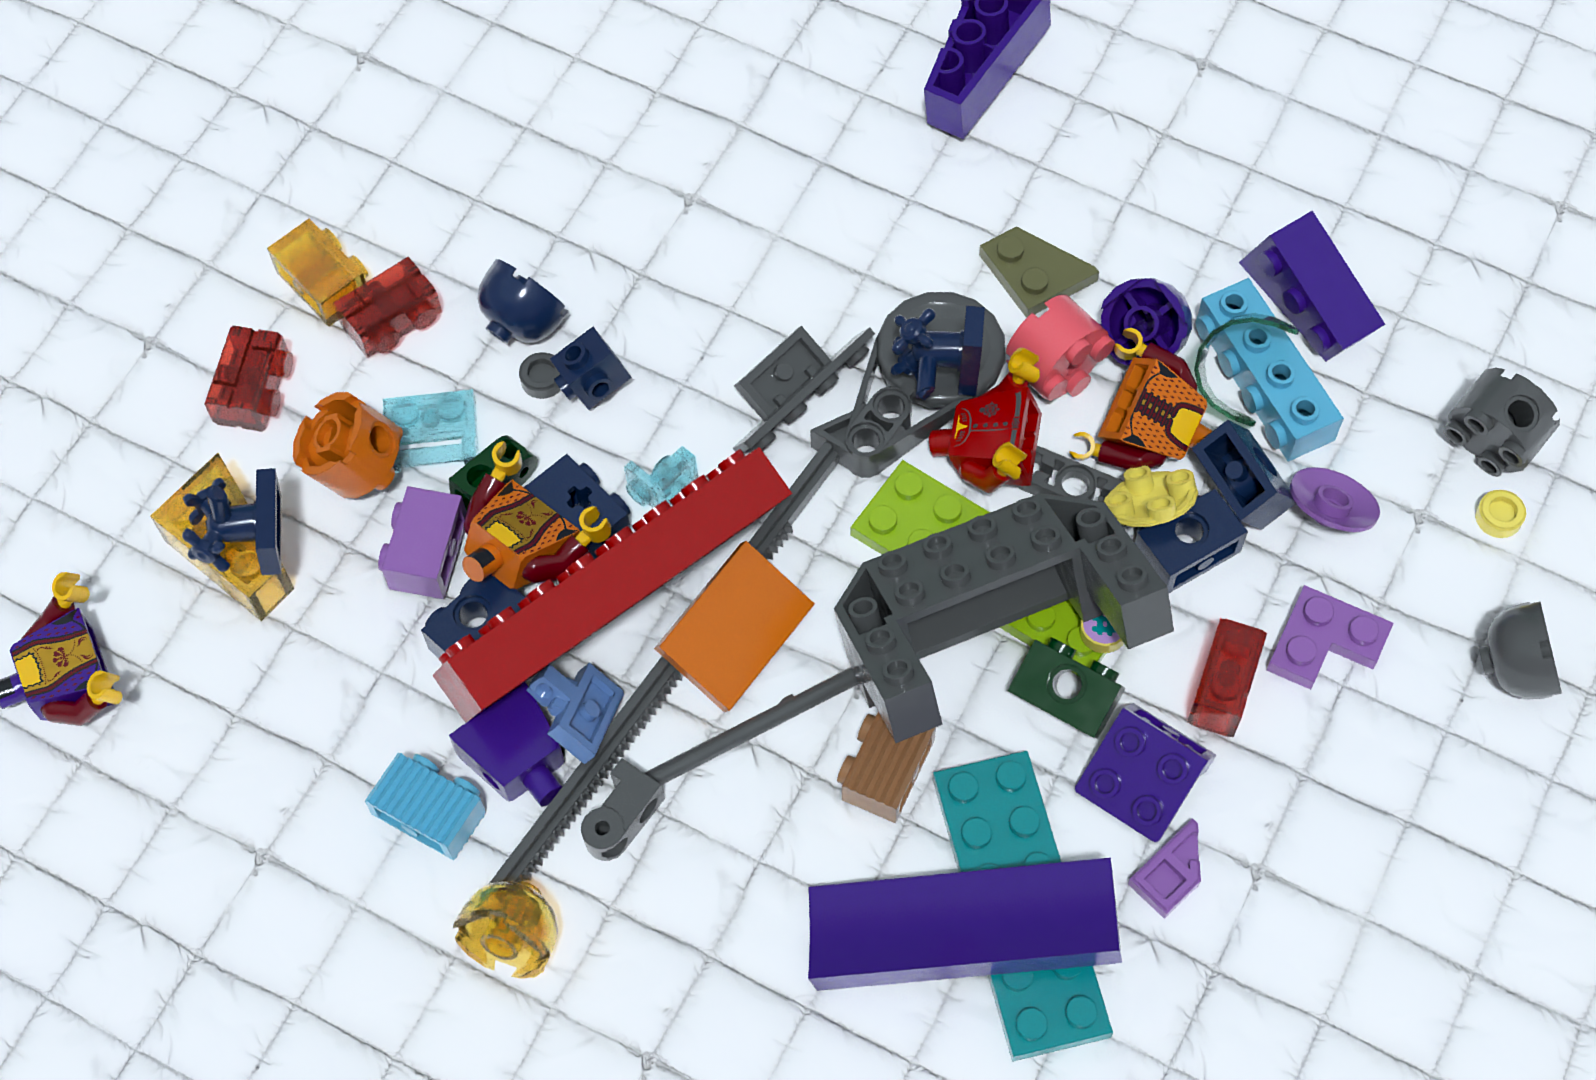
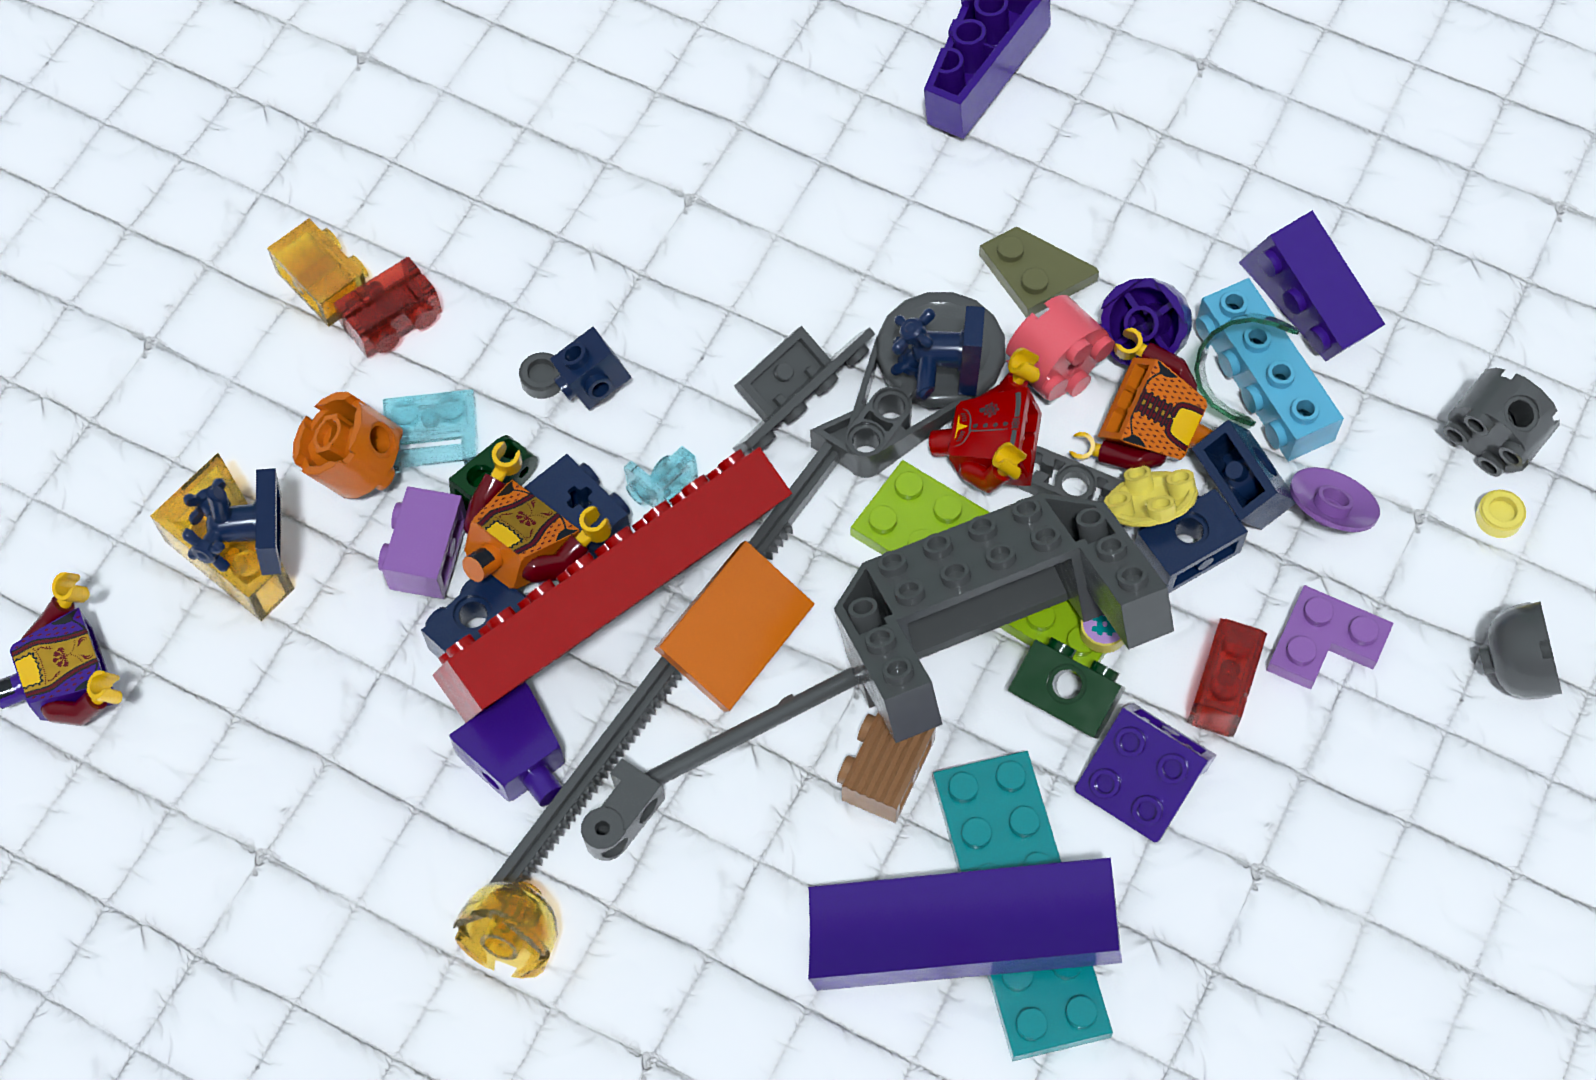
(248, 378): clear red brick -> none
(427, 804): medium azure brick -> none
(518, 305): dark blue cylinder -> none
(580, 706): medium blue hinge -> none
(1171, 872): medium lavender tile -> none

